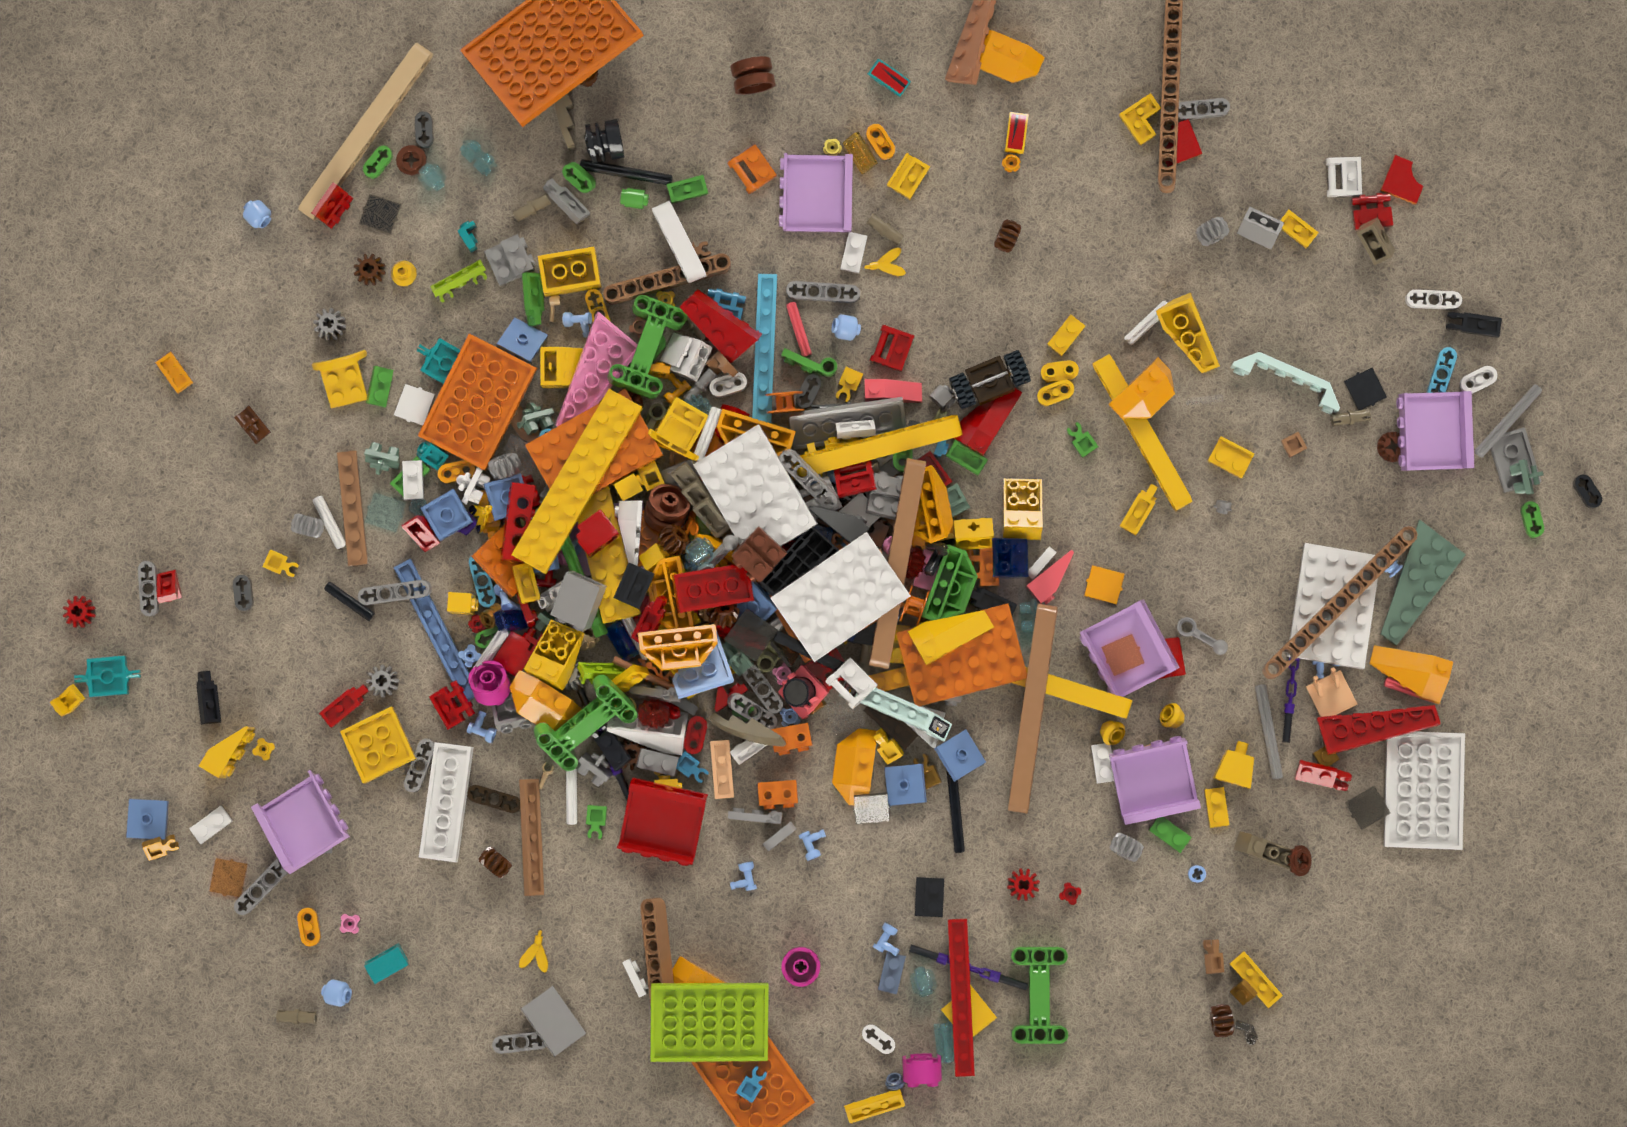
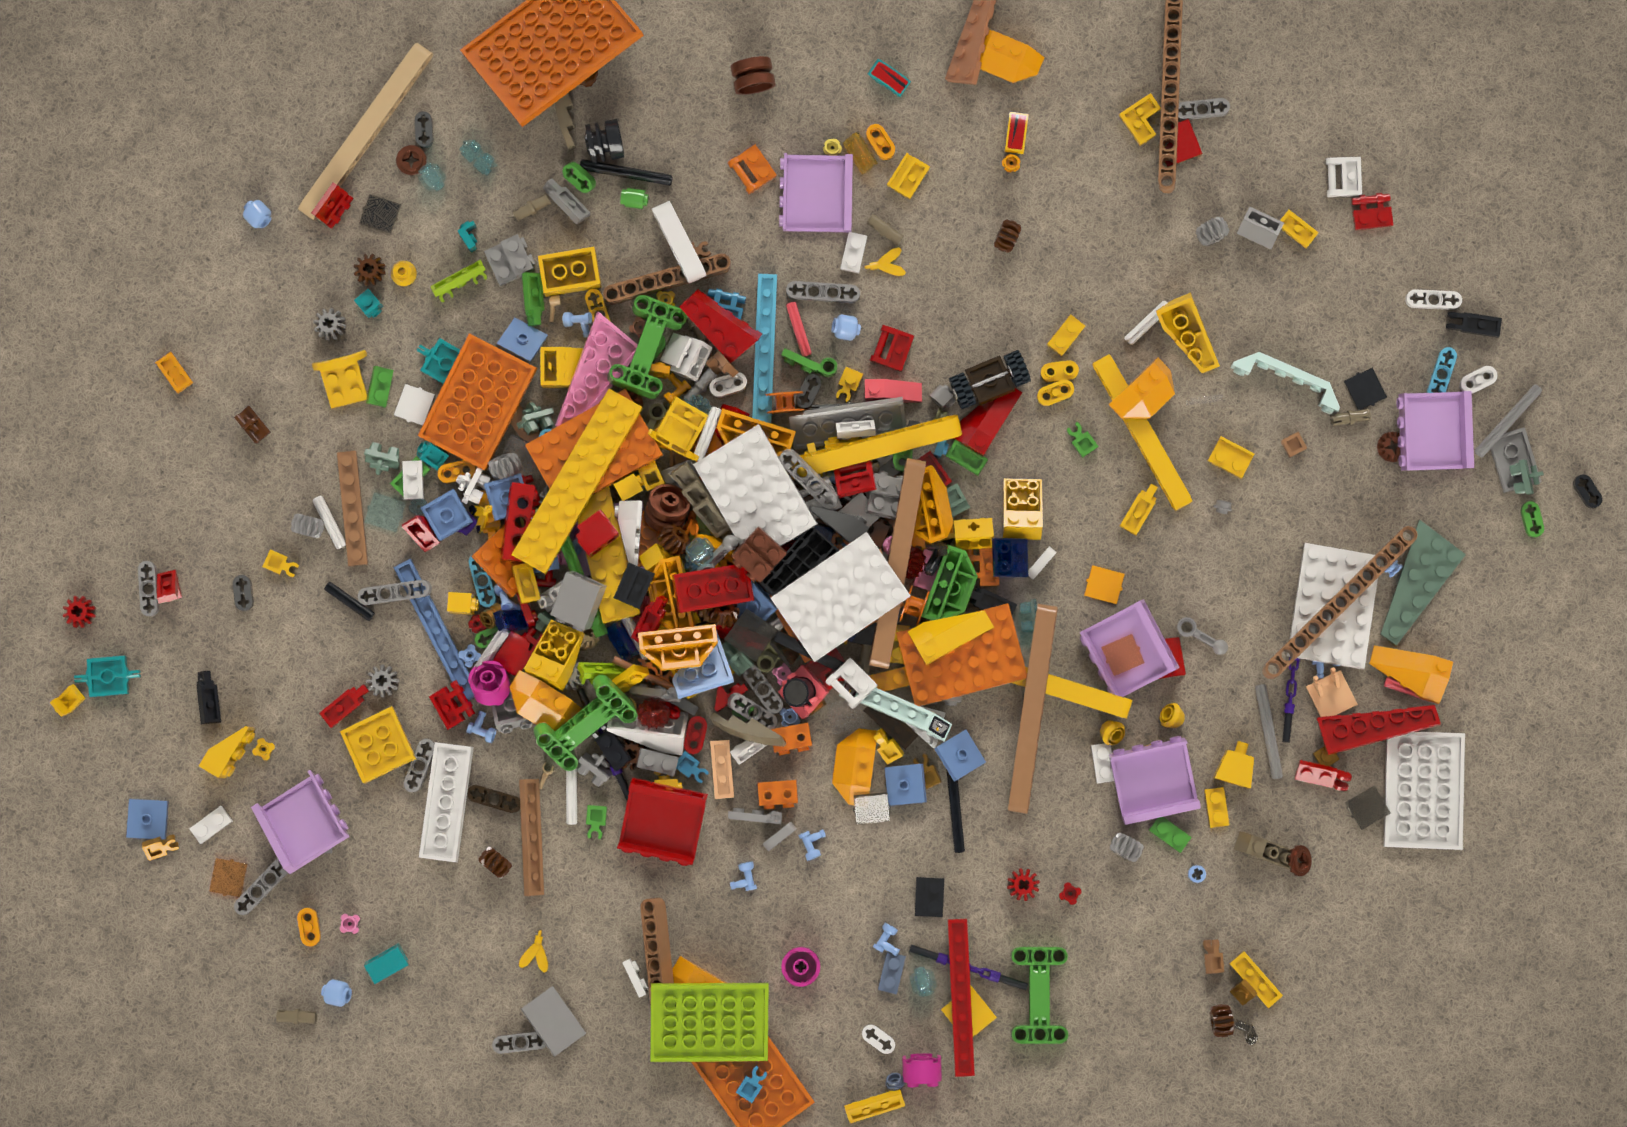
(369, 304): none -> teal bracket
(380, 165): bright green beam -> none
(687, 189): bright green plate -> none
(944, 1041): clear light blue hinge -> none
(1047, 583): coral slope -> none
(1376, 241): dark tan brick -> none
(1400, 181): red tile -> none

